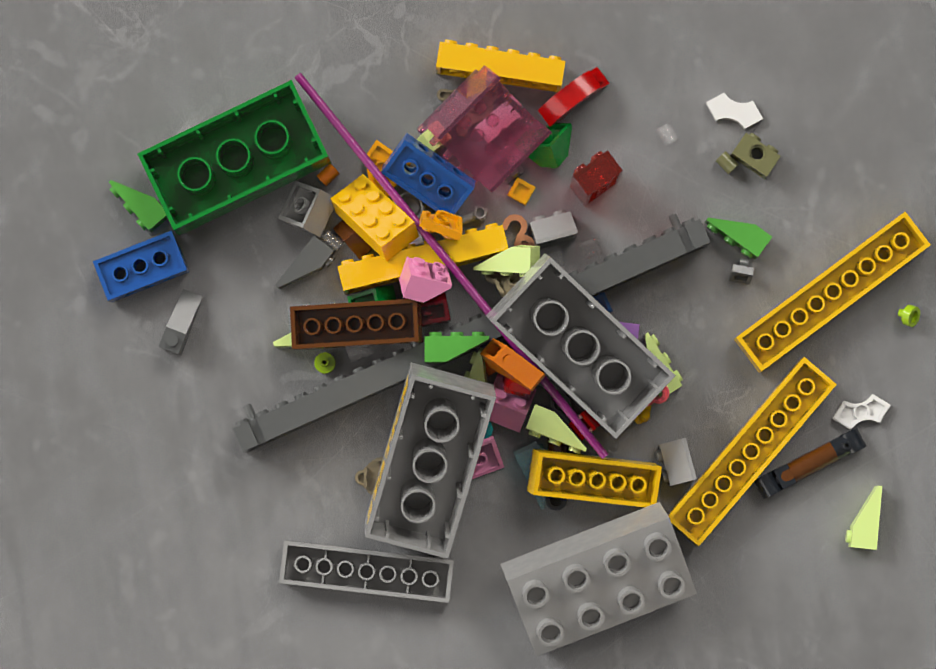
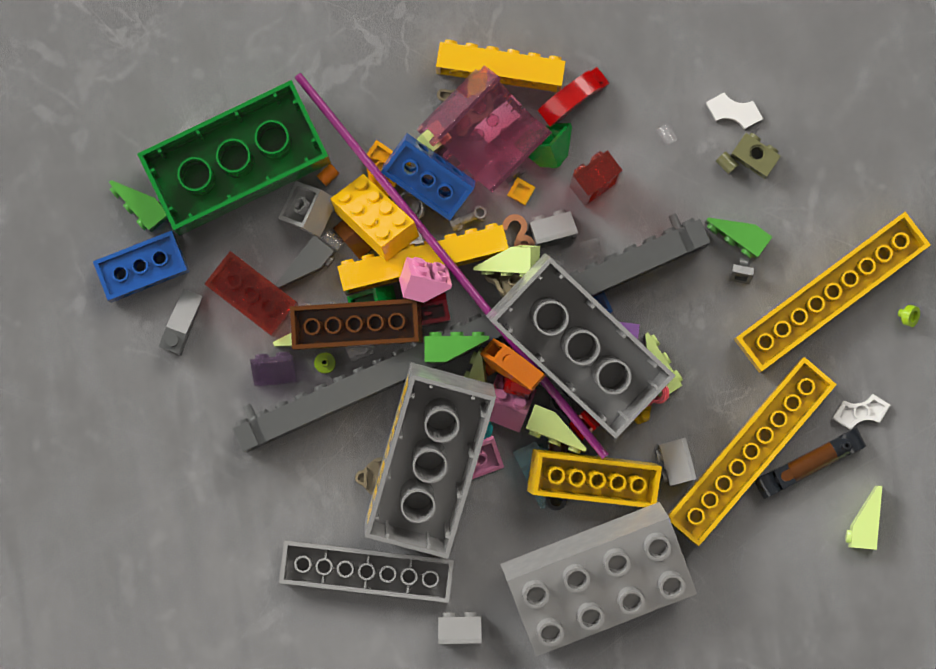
(251, 293): none -> clear red brick
(274, 370): none -> clear purple slope
(443, 223): light orange plate -> none
(459, 629): none -> light grey slope

